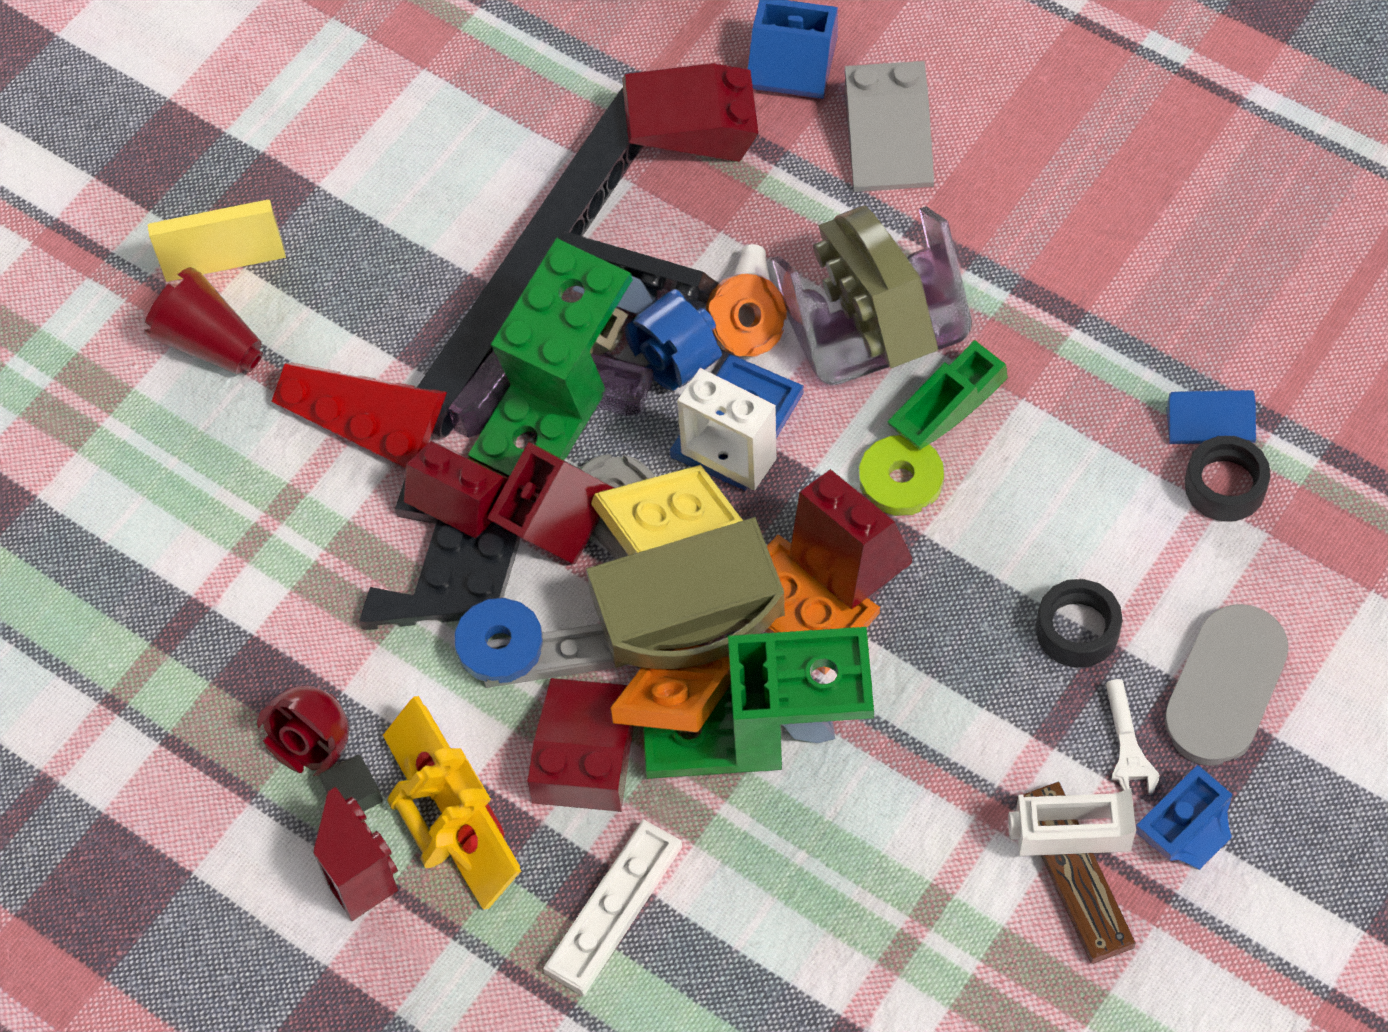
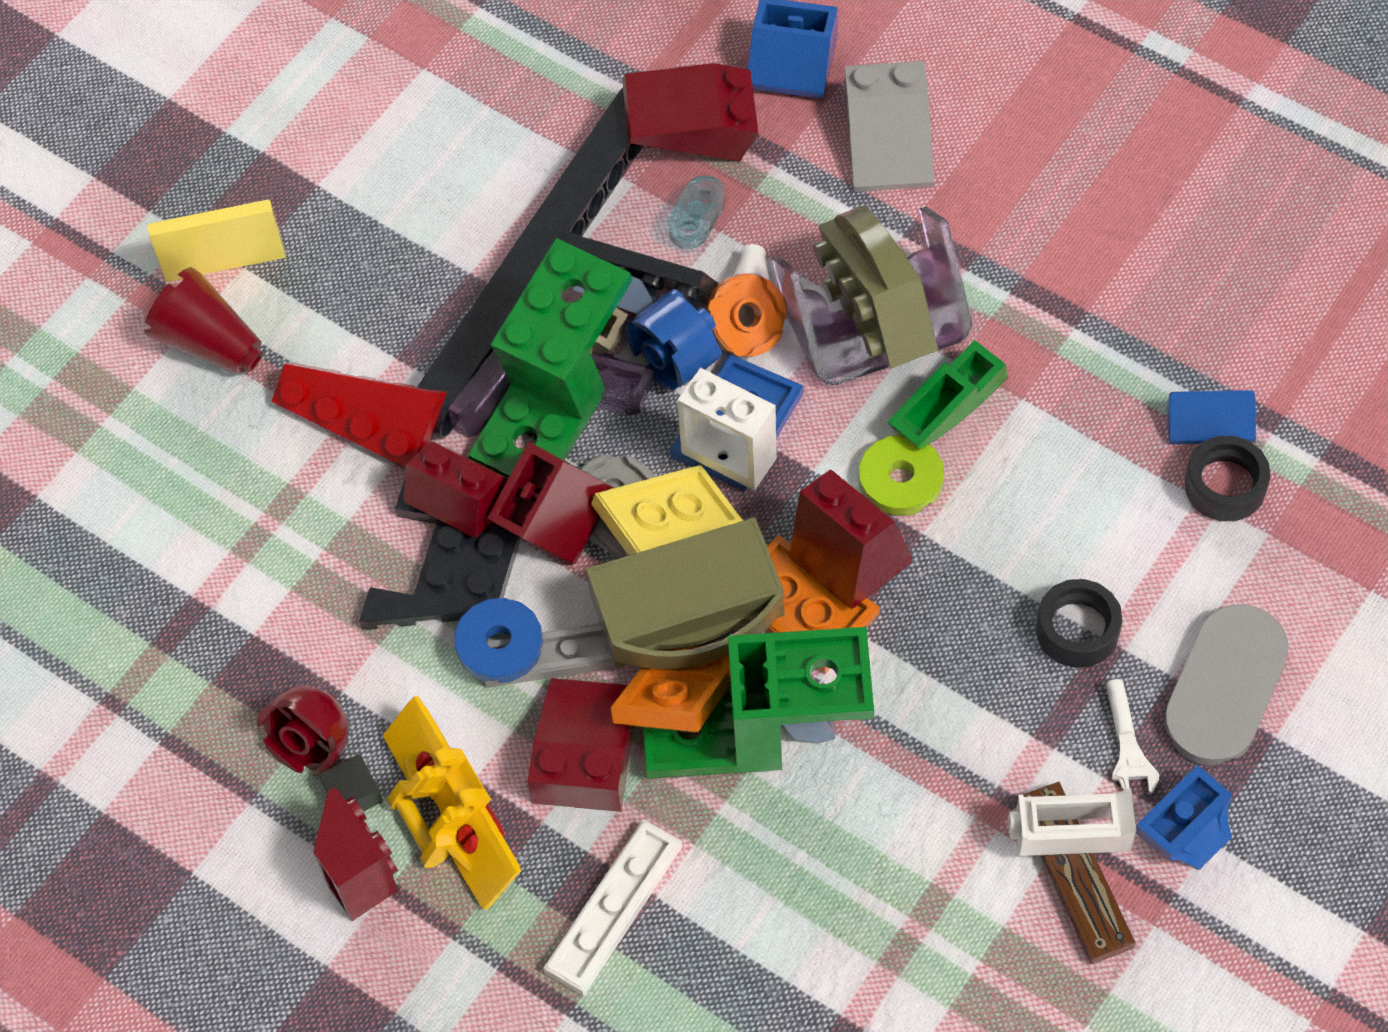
(693, 214): none -> clear light blue plate

